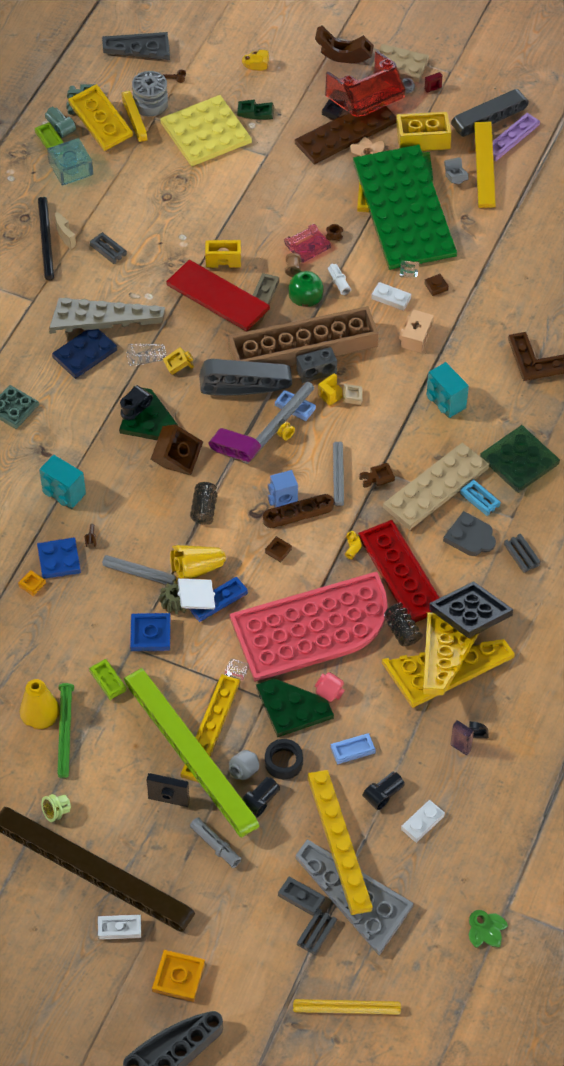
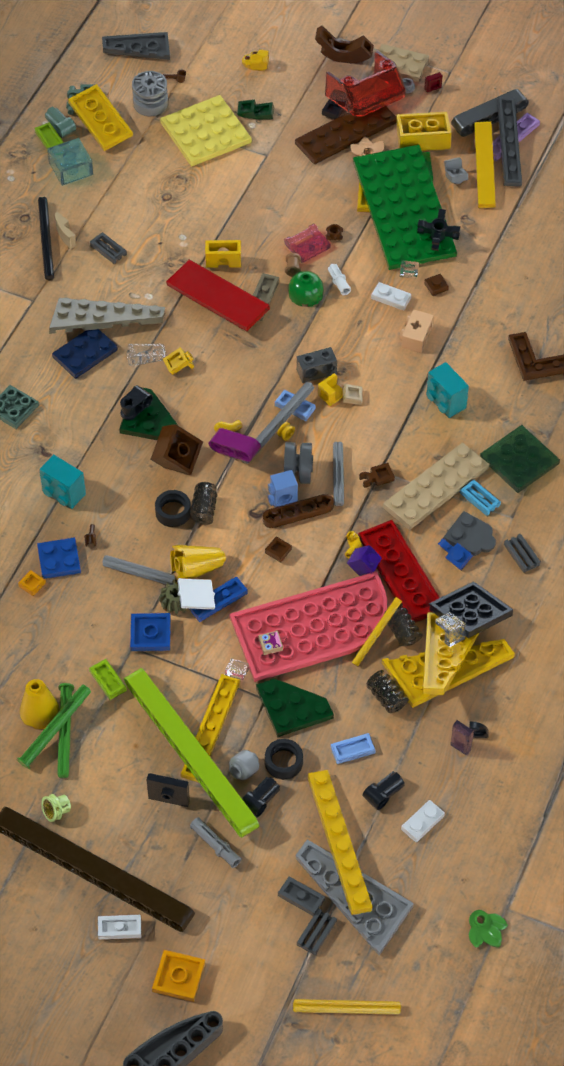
(54, 726): none -> bright green axle
(134, 116): yellow beam -> none
(172, 496): none -> black tyre
(236, 425): none -> yellow arm
(243, 377): dark grey beam -> none
(270, 642): none -> tile
(281, 344): medium nougat brick -> none
(299, 462): none -> dark grey wheel
(329, 687): coral head -> none
(364, 560): none -> dark purple brick
(376, 632): none -> yellow bar
(386, 692): none -> clear smoke piece
(438, 229): none -> black pin
(453, 628): none -> clear panel
(456, 555): none -> blue plate
(509, 141): none -> dark grey tile

